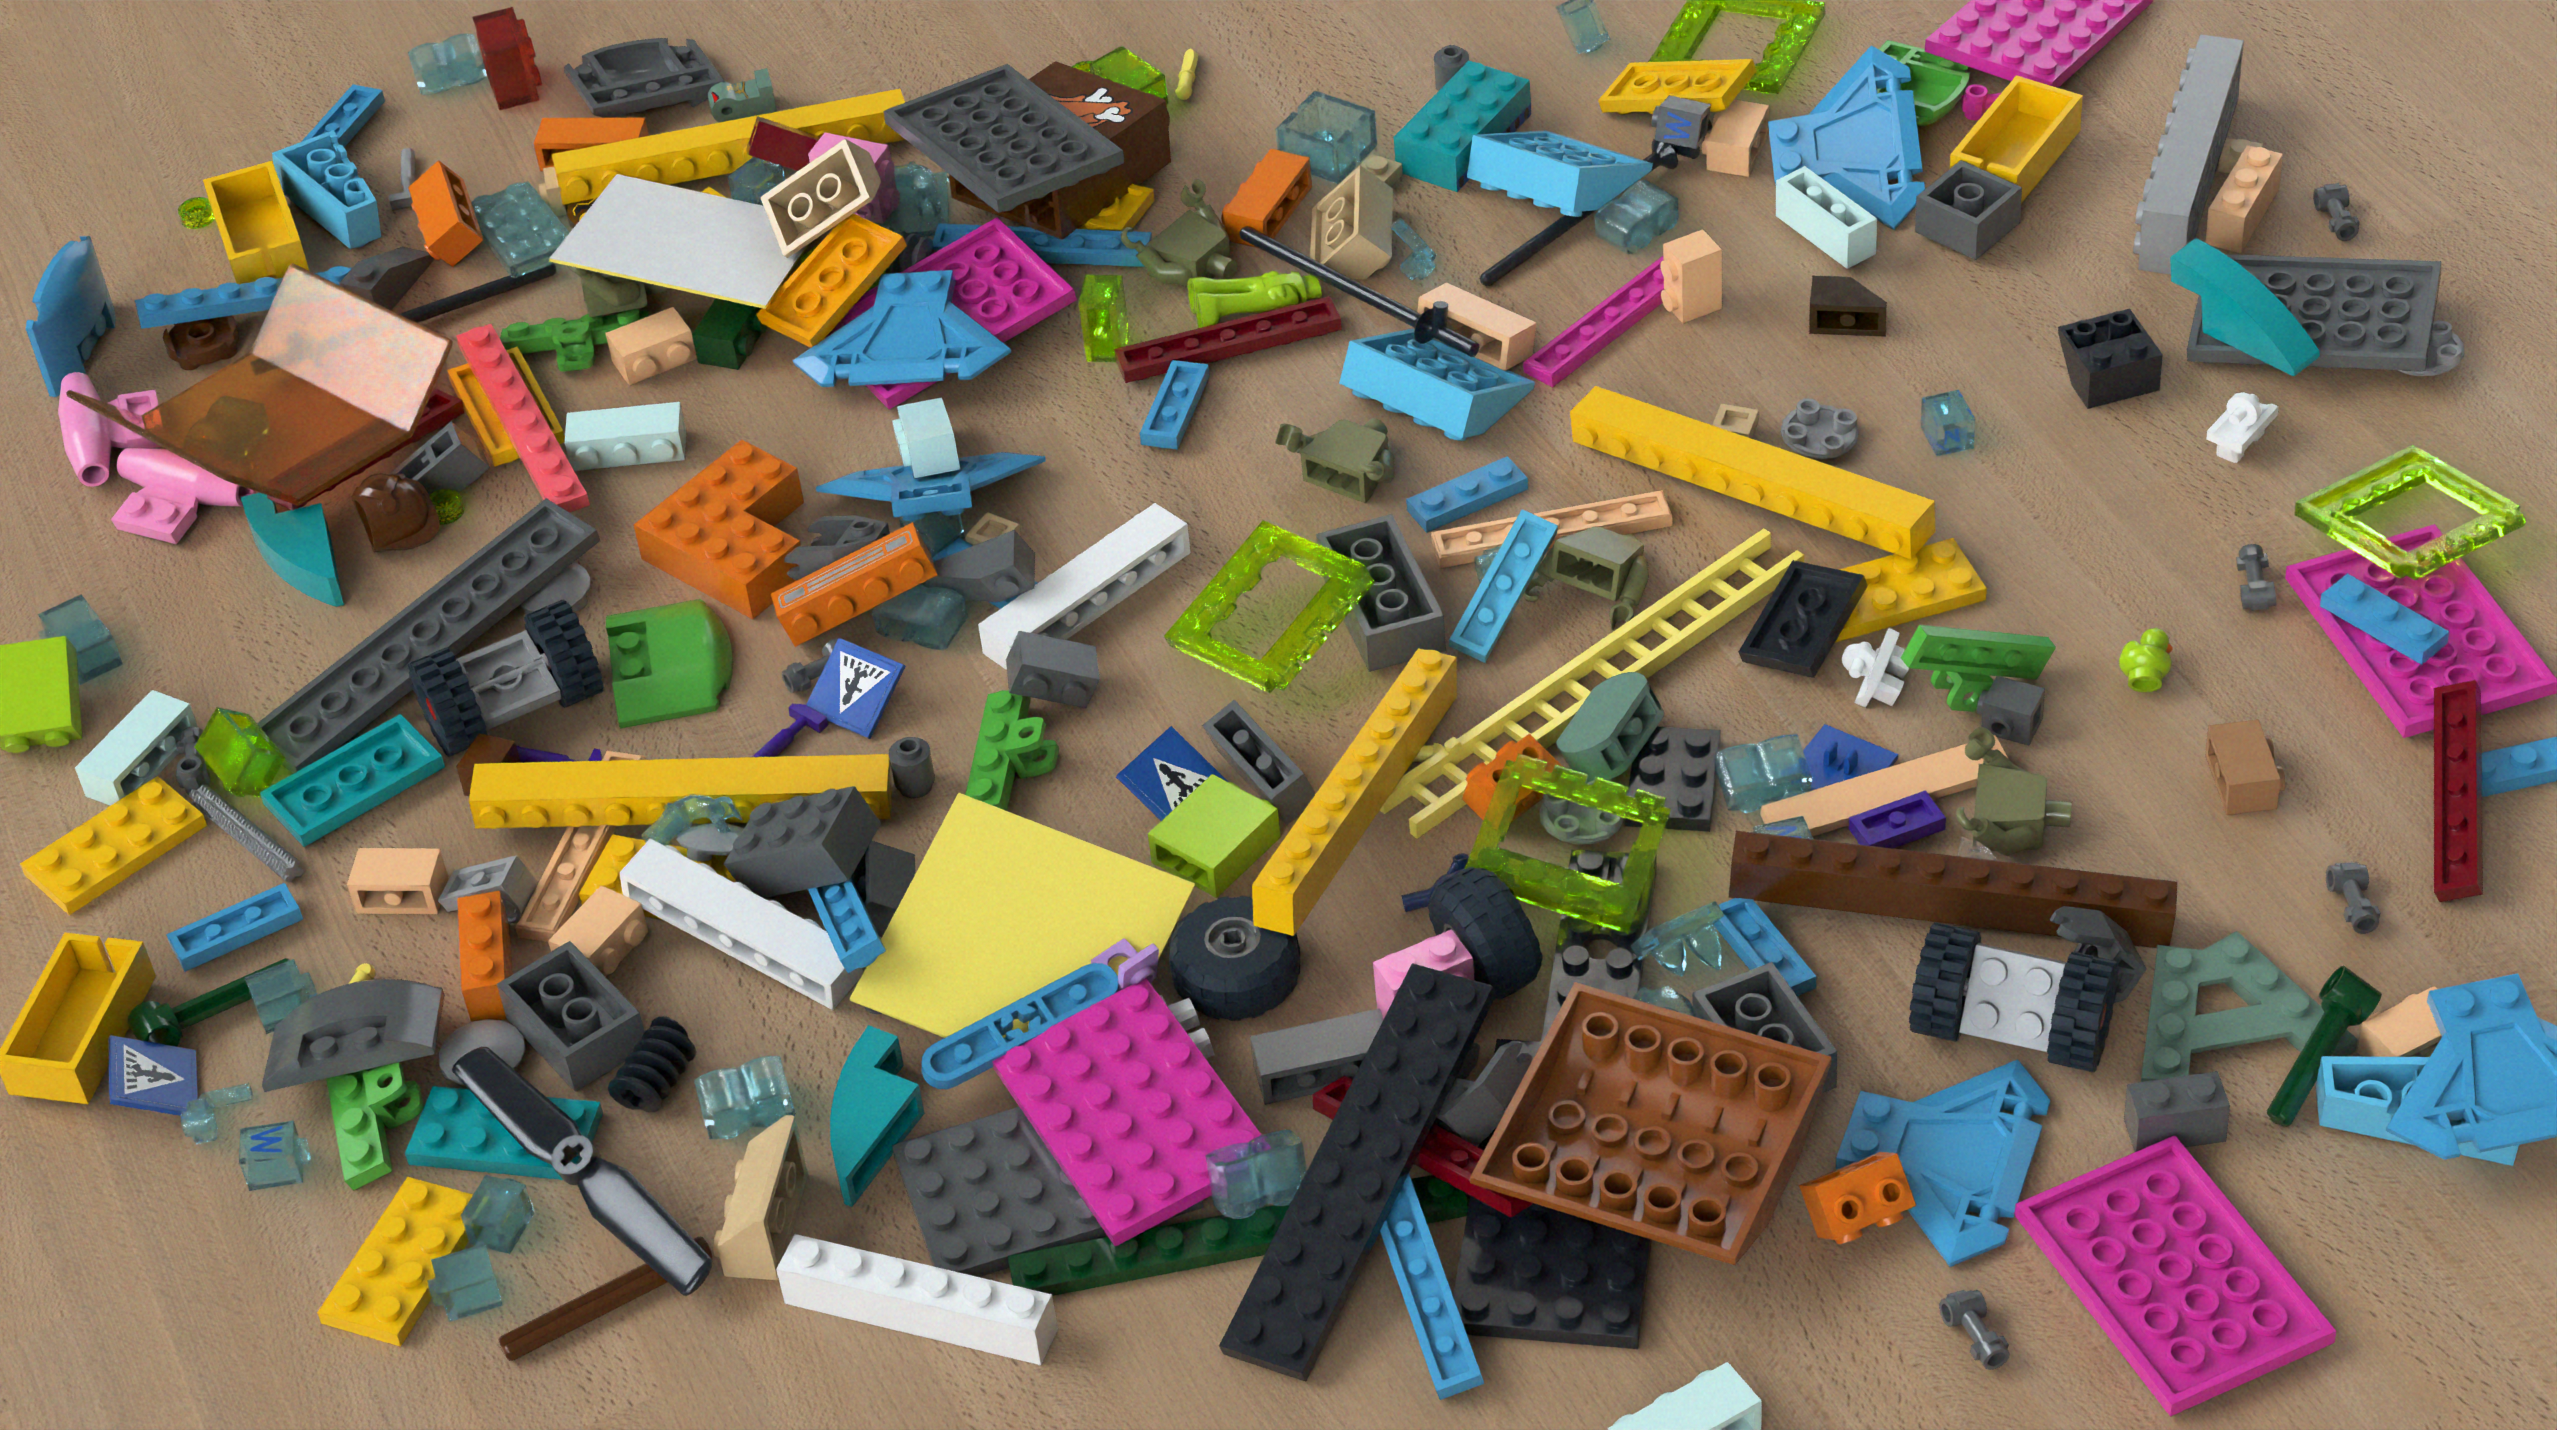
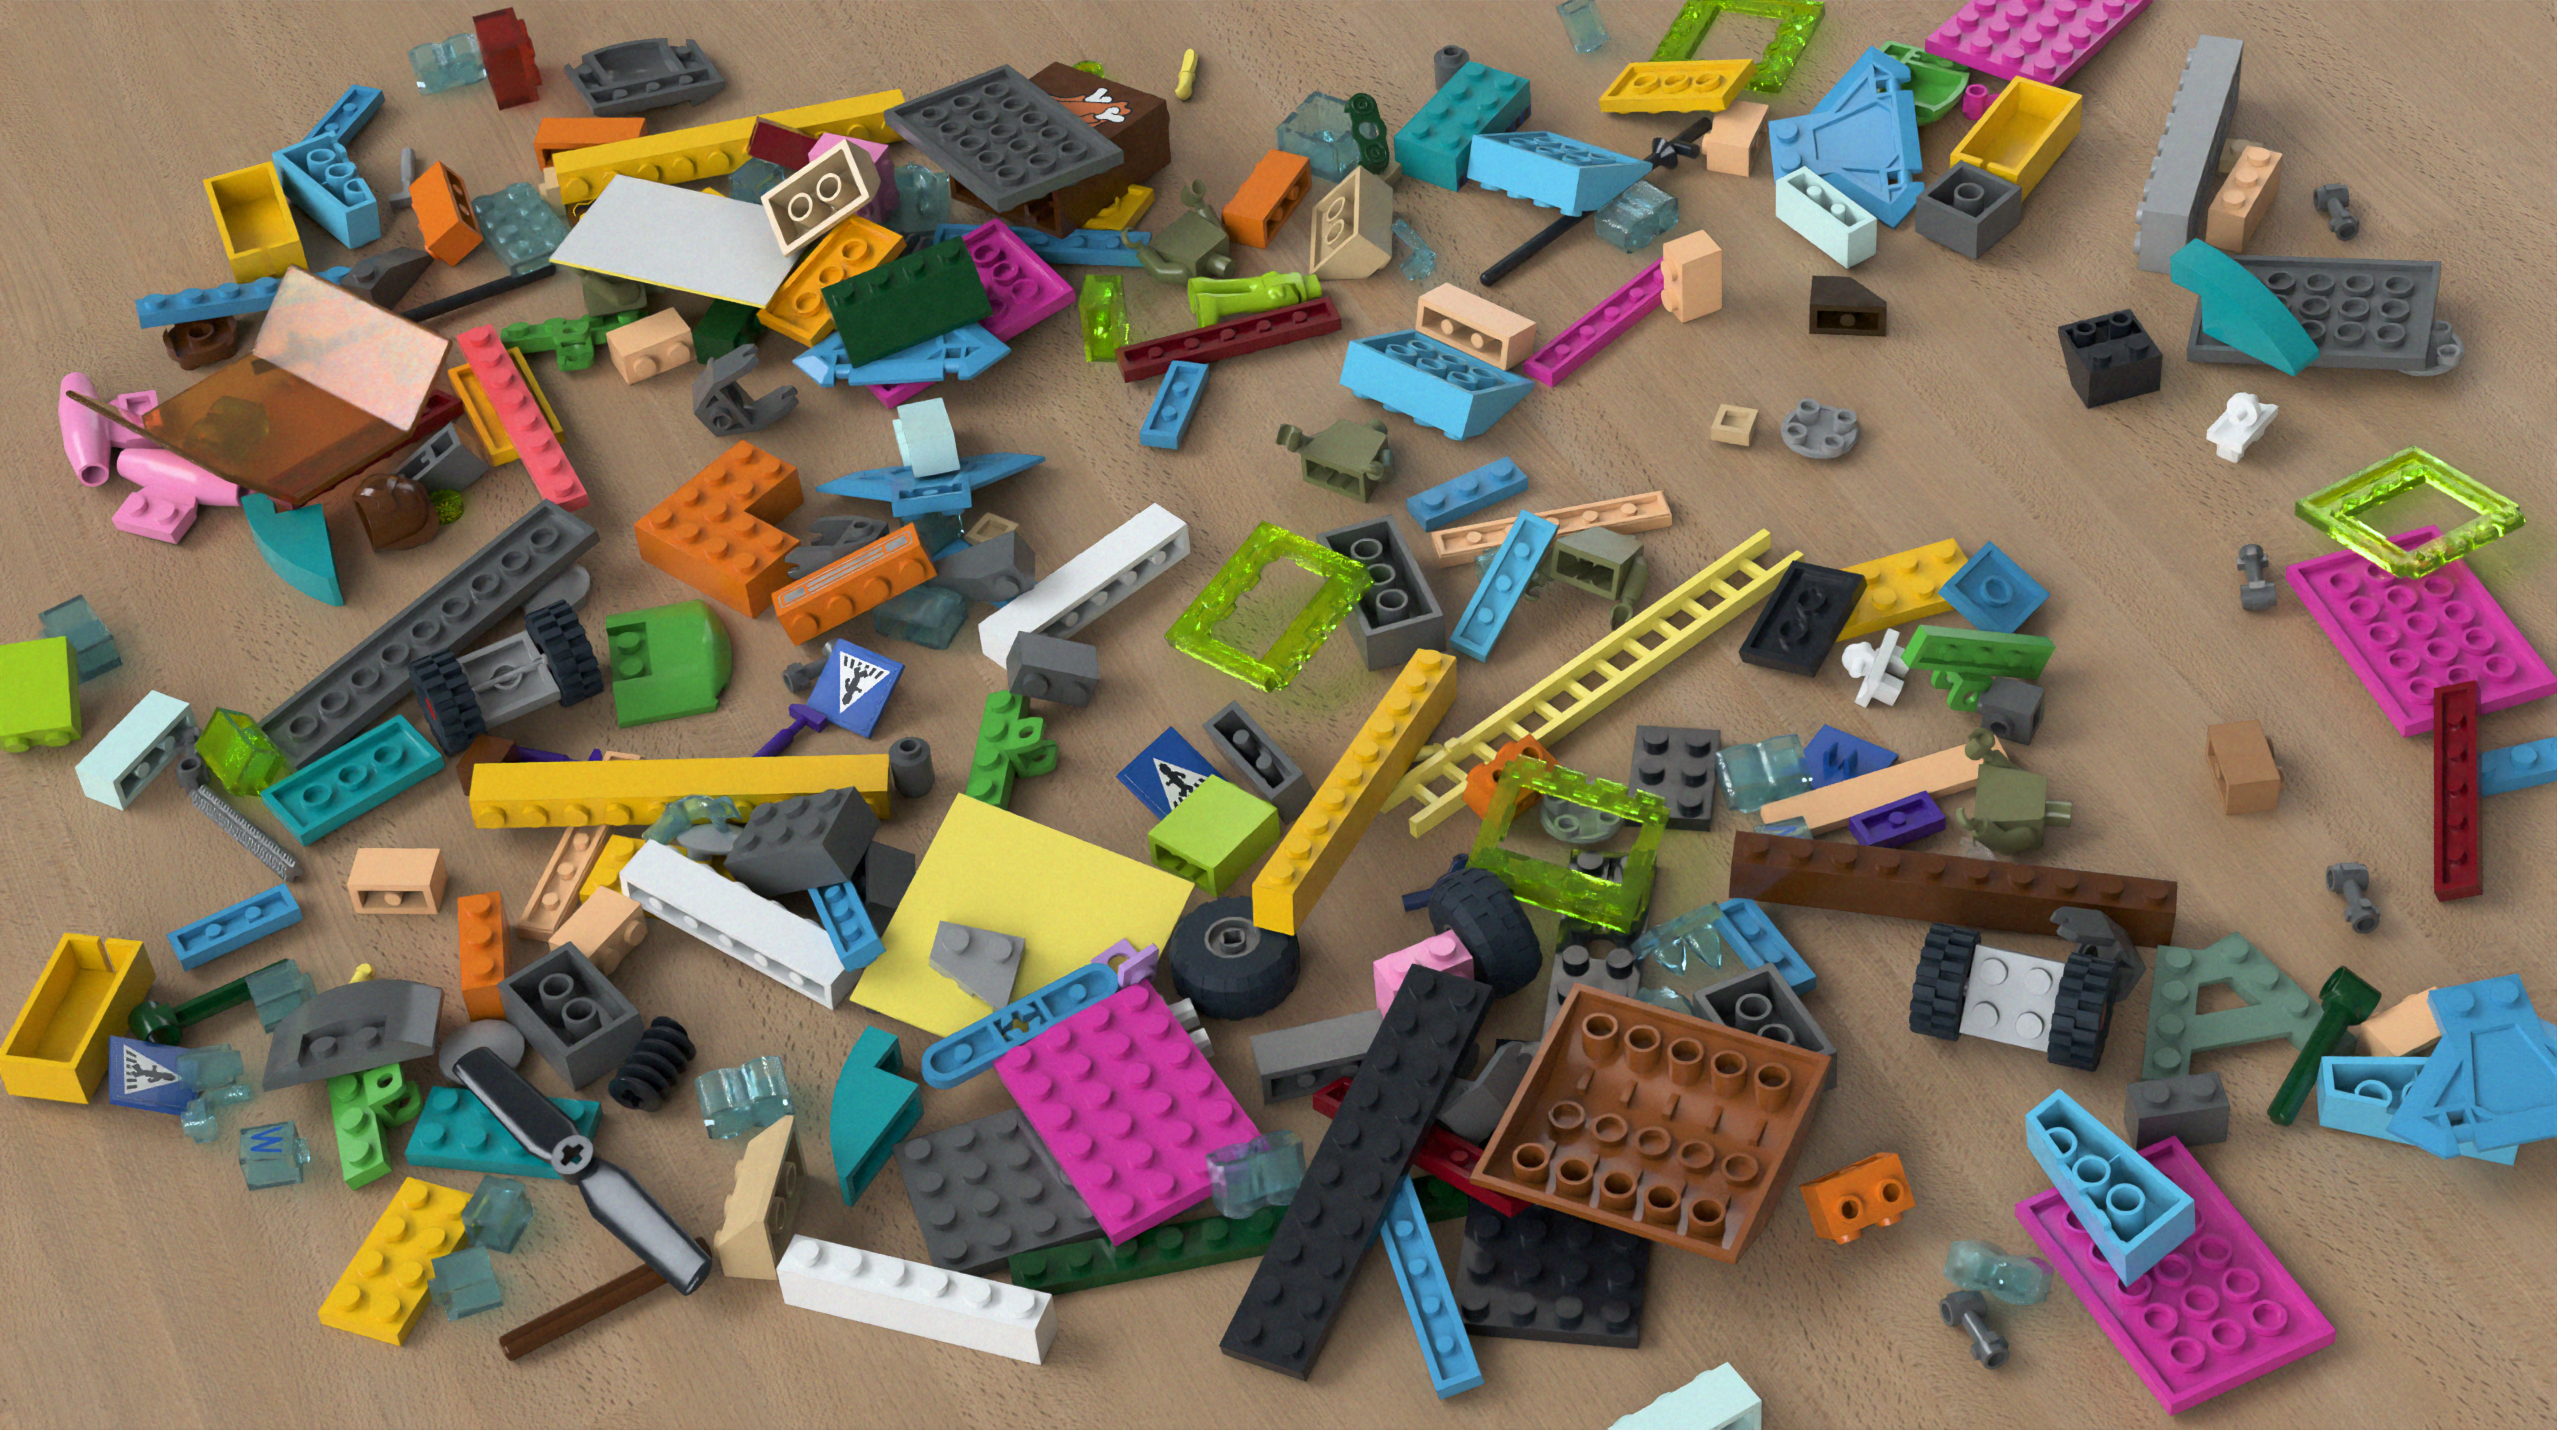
(71, 312): dark azure slope -> none
(113, 845): yellow plate -> none
(196, 213): clear neon green tile -> none
(209, 1067): none -> clear light blue brick
(502, 875): light grey plate -> none
(625, 436): light aqua brick -> none
(726, 406): none -> dark grey piece
(743, 98): sand green leg -> none
(906, 302): none -> dark green slope
(978, 961): none -> light grey wing
(1131, 71): clear neon green brick -> none
(1375, 151): none -> dark green piece
(1426, 325): black piece -> none
(1611, 726): sand green brick -> none
(1681, 121): dark grey brick -> none
(1754, 472): yellow brick -> none
(1947, 423): clear light blue brick -> none
(1957, 1153): dark azure plate -> none
(1985, 1265): none -> clear light blue brick
(1994, 591): none -> dark azure plate
(2112, 1189): none -> medium azure wedge
(2146, 662): lime animal -> none
(2384, 619): dark azure plate -> none

